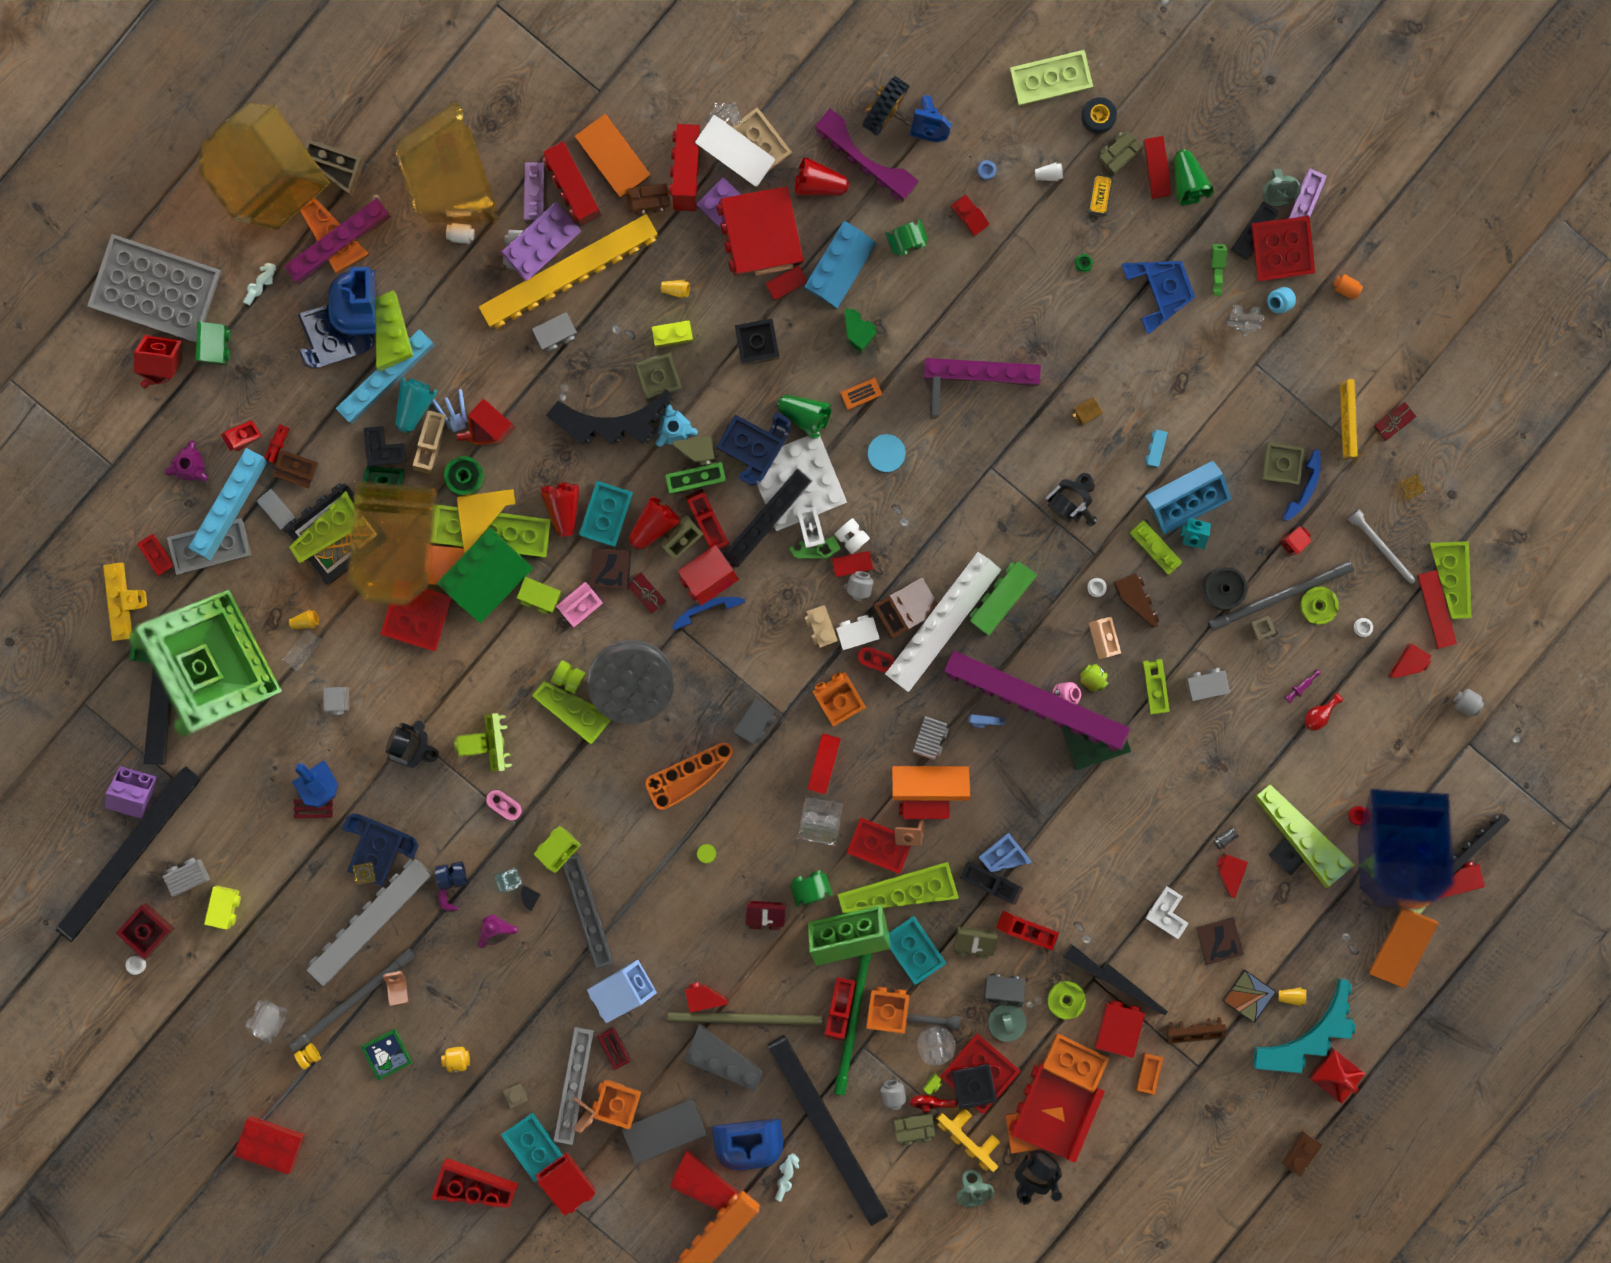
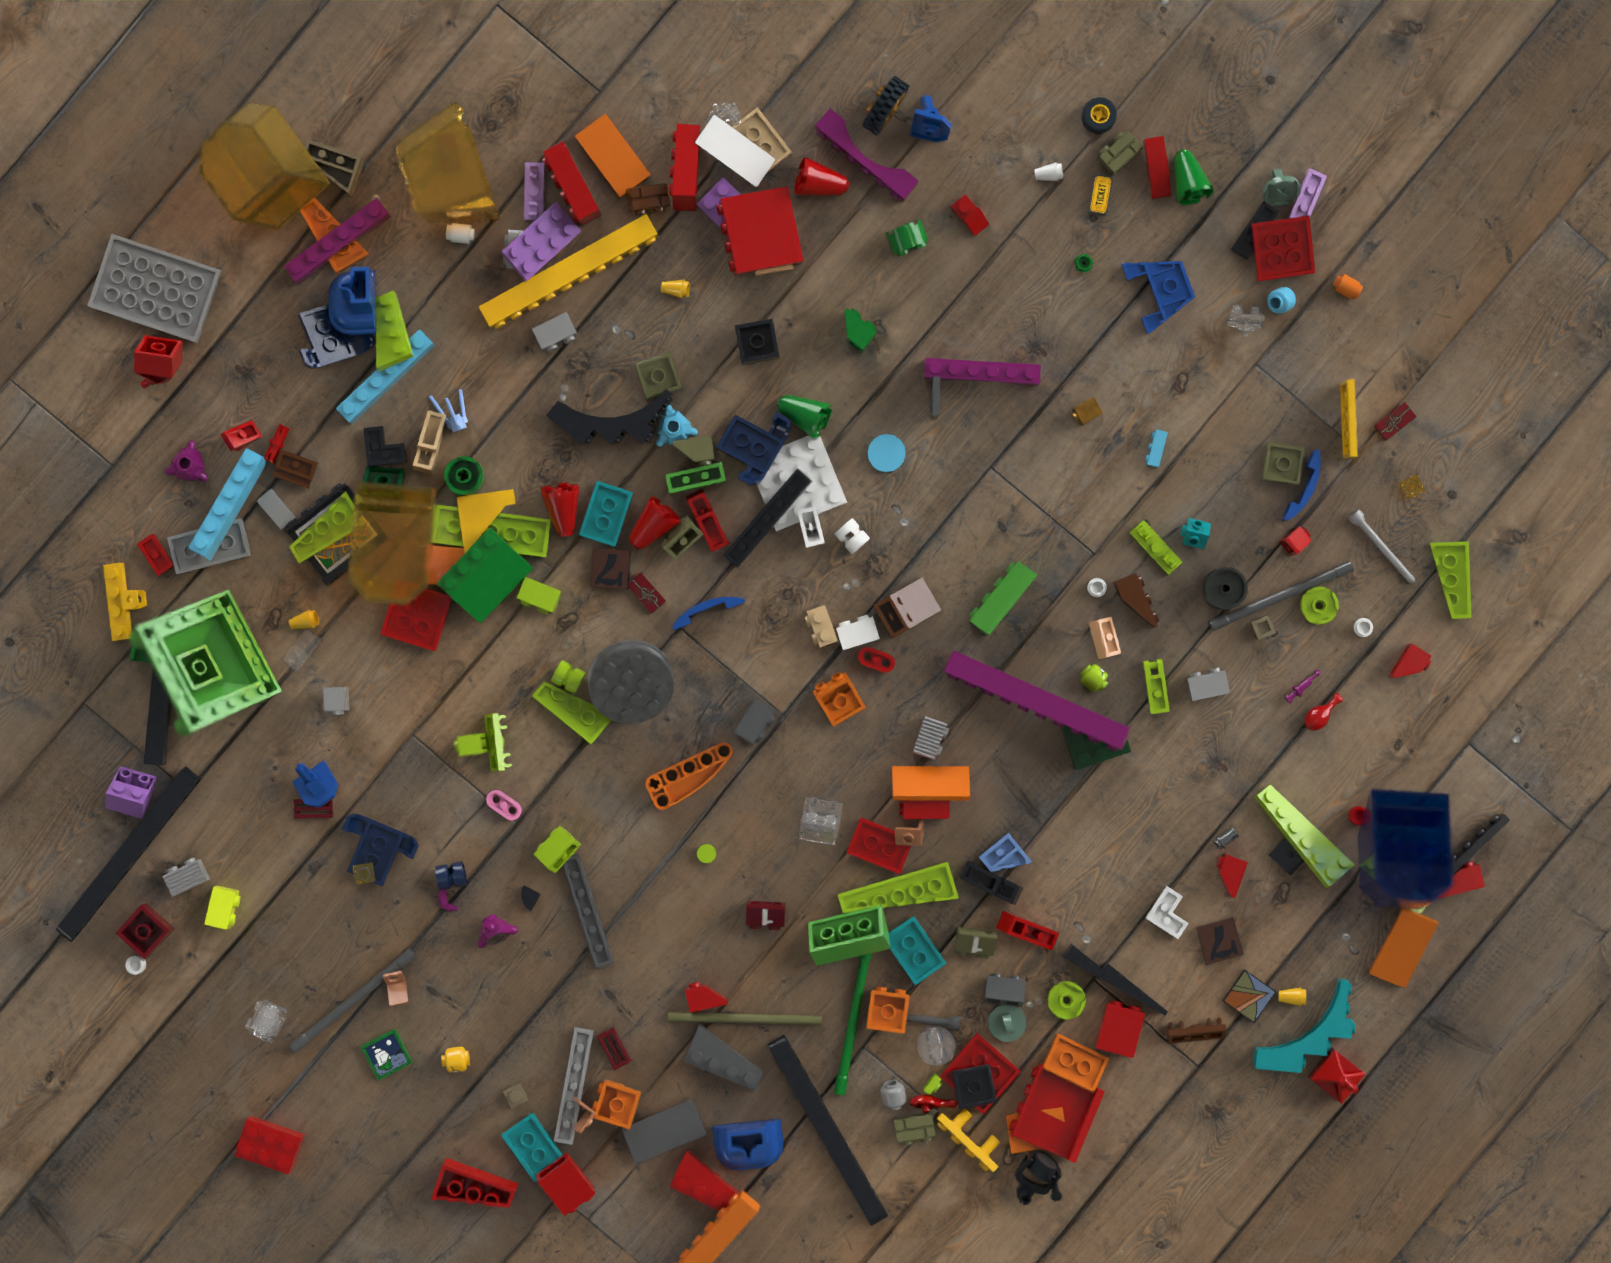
(212, 343): slope -> none
(264, 278): light aqua animal -> none
(307, 1056): yellow wheel -> none
(366, 925): light grey brick -> none
(399, 741): black piece -> none
(412, 403): teal cone -> none
(486, 426): red piece -> none
(508, 880): clear light blue slope -> none
(579, 604): bright pink plate -> none
(621, 991): light blue slope -> none
(672, 334): neon yellow brick -> none
(707, 575): red brick -> none
(786, 283): red tile -> none
(787, 1169): light aqua animal -> none
(811, 888): green brick -> none
(814, 553): bright green piece -> none
(824, 763): red slope -> none
(839, 1009): red slope -> none
(840, 265): dark azure slope -> none
(852, 563): red tile -> none
(860, 585): light grey head -> none
(861, 393): orange tile -> none
(943, 621): white brick -> none
(974, 1193): sand green tile -> none
(980, 721): medium blue wing -> none
(986, 170): medium blue tile -> none
(1051, 77): yellowish green plate -> none
(1065, 508): black piece -> none
(1068, 691): bright pink head -> none
(1149, 1073): orange tile -> none
(1188, 497): dark azure slope -> none
(1218, 262): bright green piece -> none
(1301, 1153): reddish brown brick -> none
(1437, 609): red tile -> none
(1468, 703): light grey head -> none

